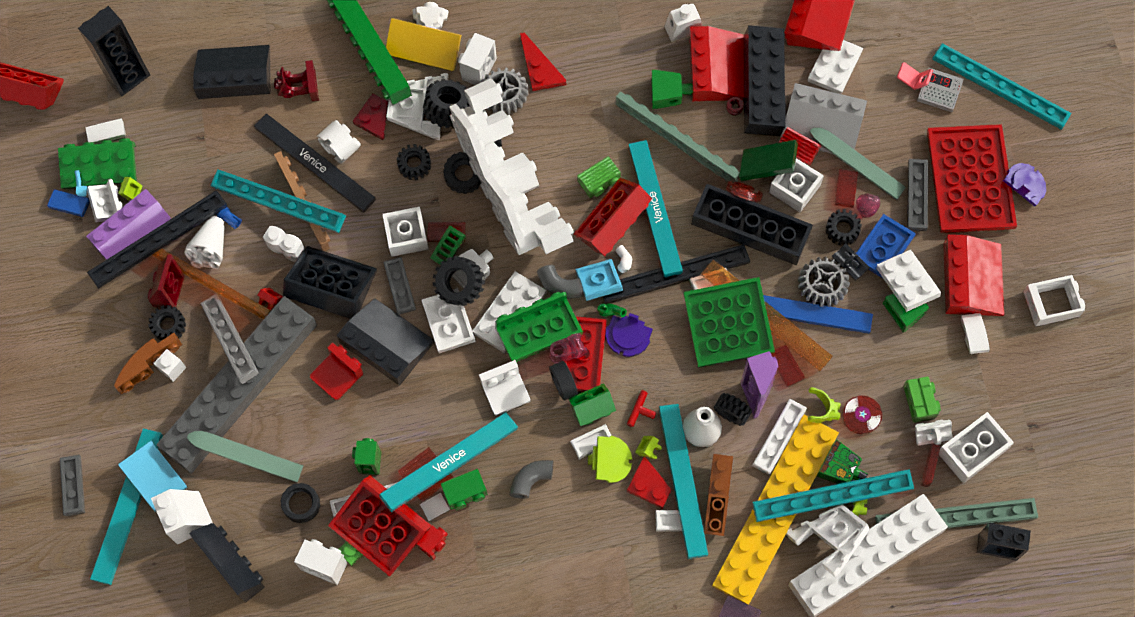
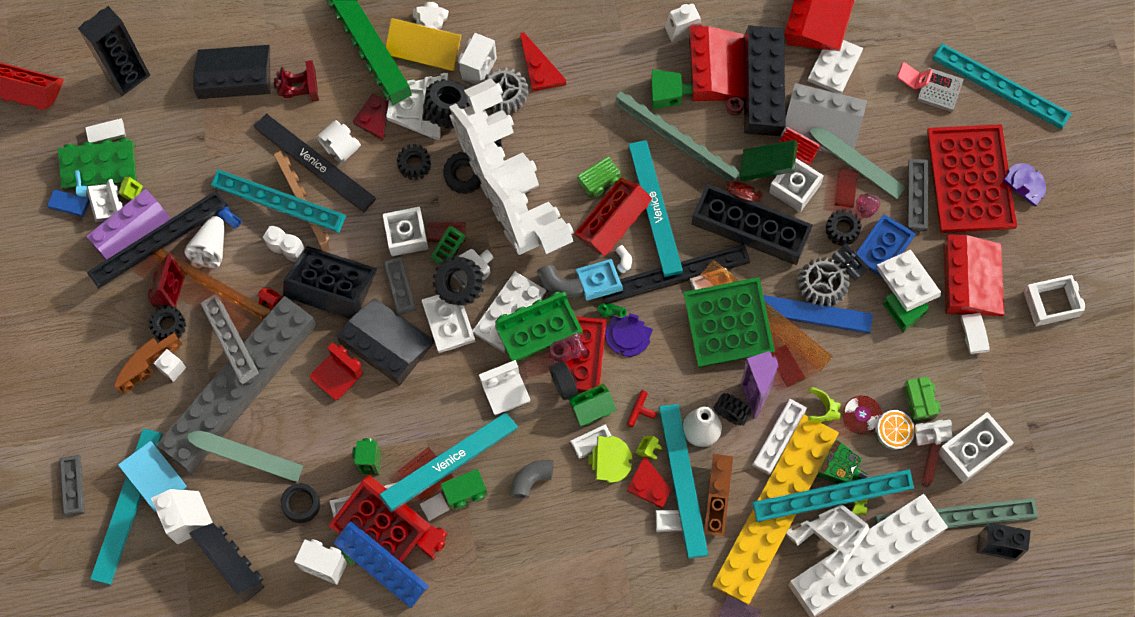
(381, 564): none -> blue piece
(895, 429): none -> tile

